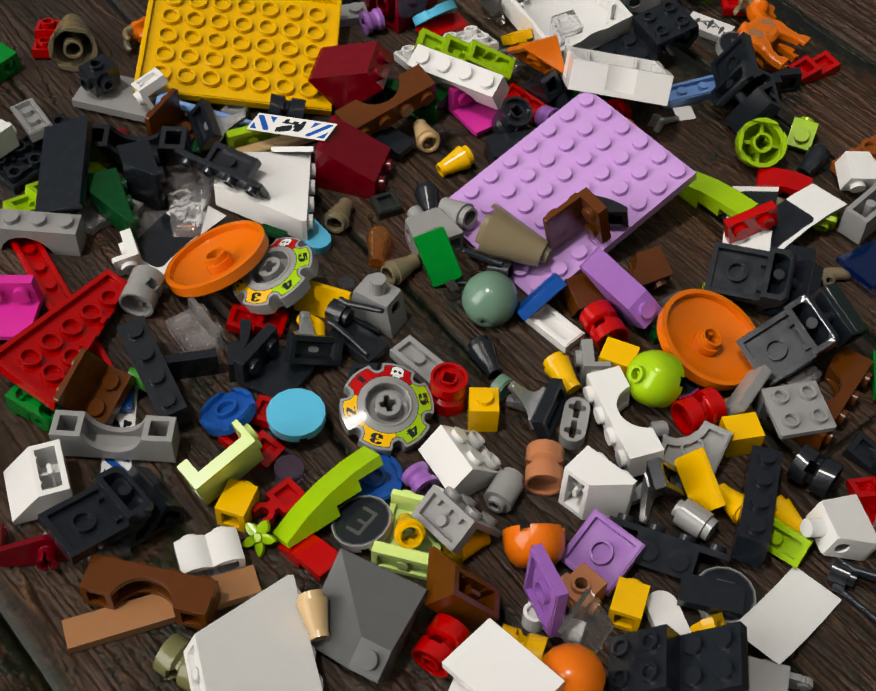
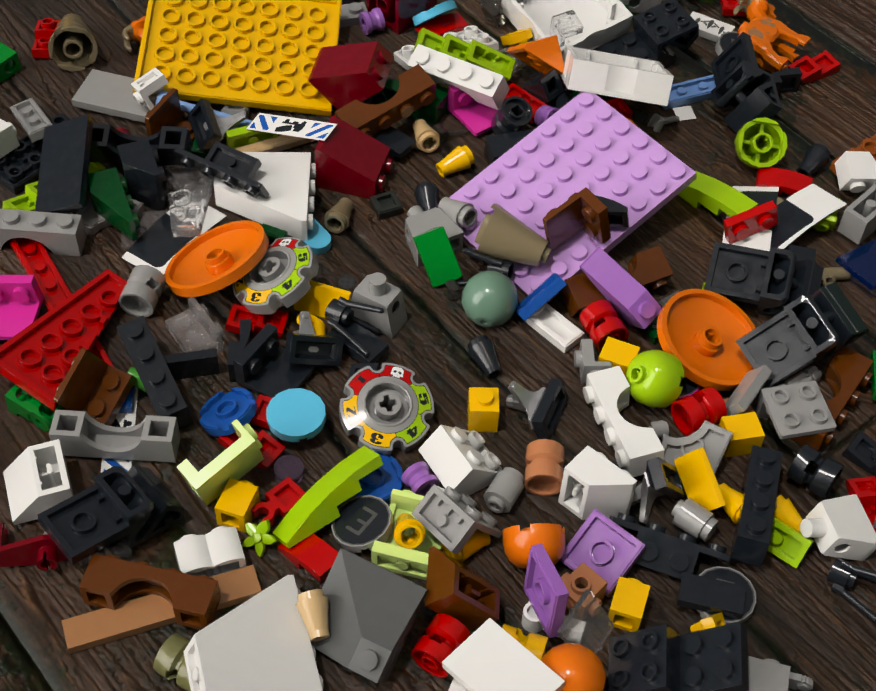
(99, 75): black brick -> none
(130, 254): white bracket -> none
(294, 105): black wheel -> none
(294, 149): white piece -> none
(378, 244): clear orange cone -> none
(400, 268): dark tan cone -> none
(416, 358): light grey plate -> none
(449, 388): red wheel -> none
(502, 382): sand green tile -> none
(560, 367): yellow cone -> none
(569, 421): light grey beam -> none
(663, 609): white tile -> none
(788, 615): white sticker -> none
(802, 133): lime bracket -> none

